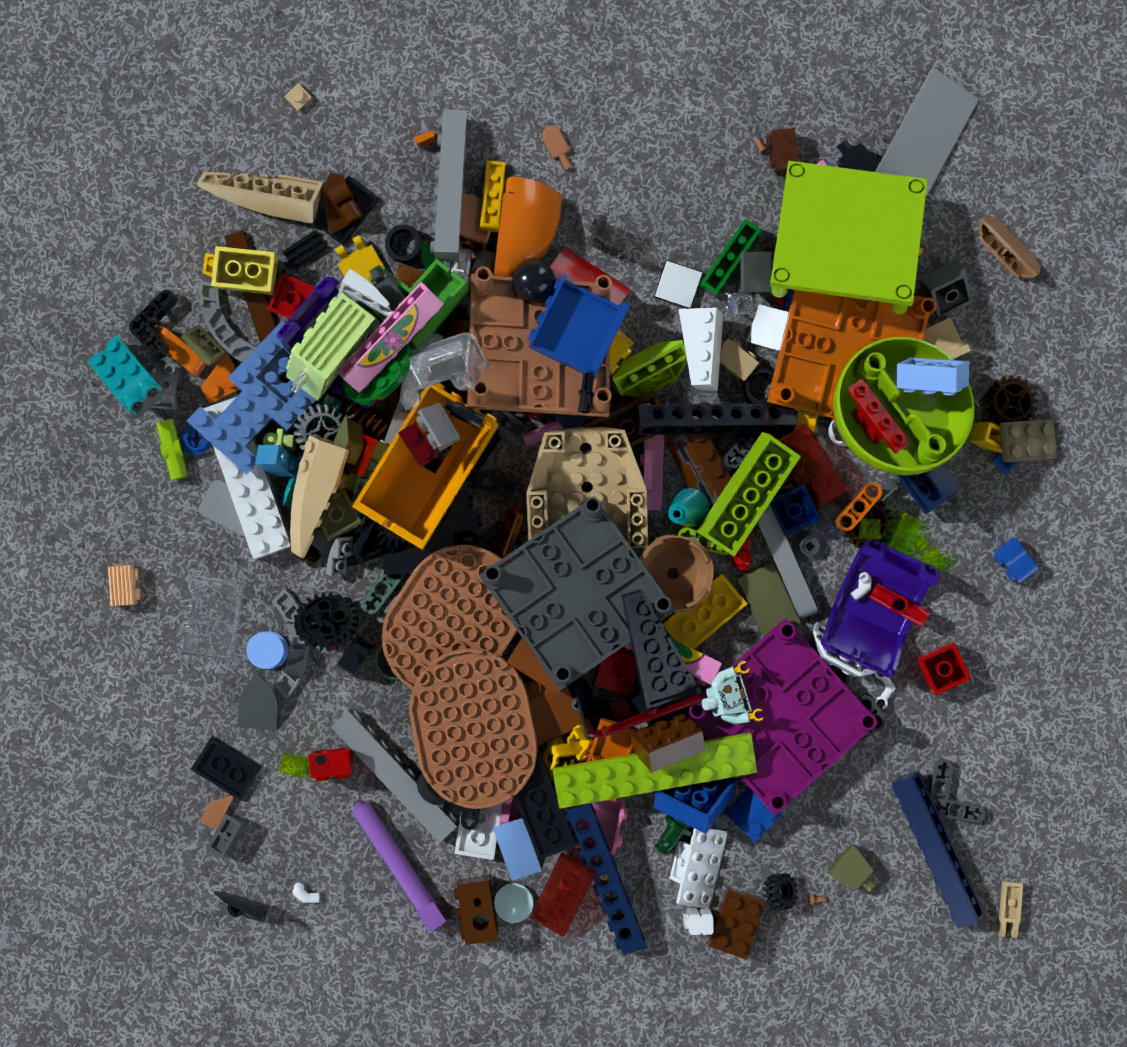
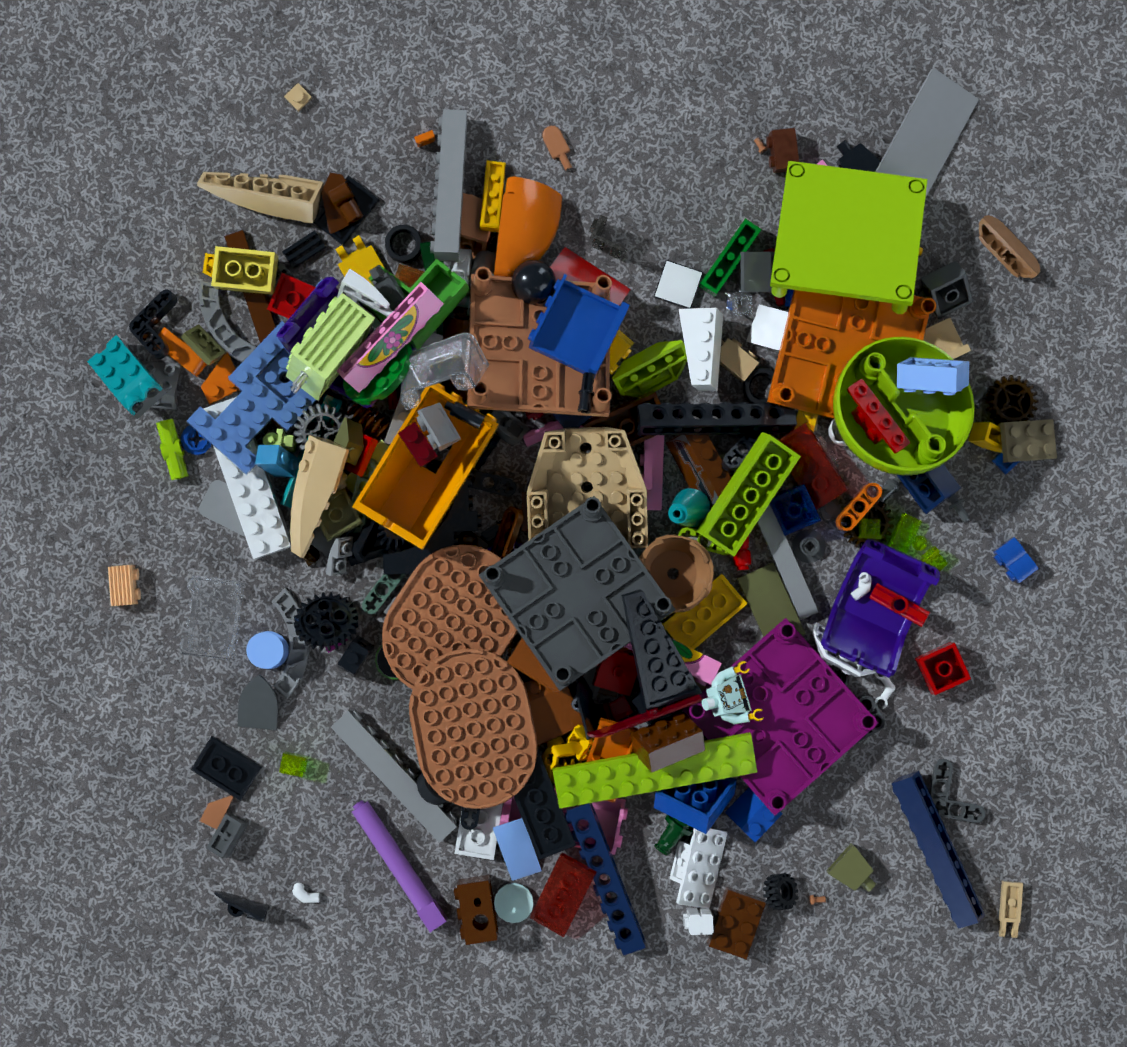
(331, 762): red brick -> none

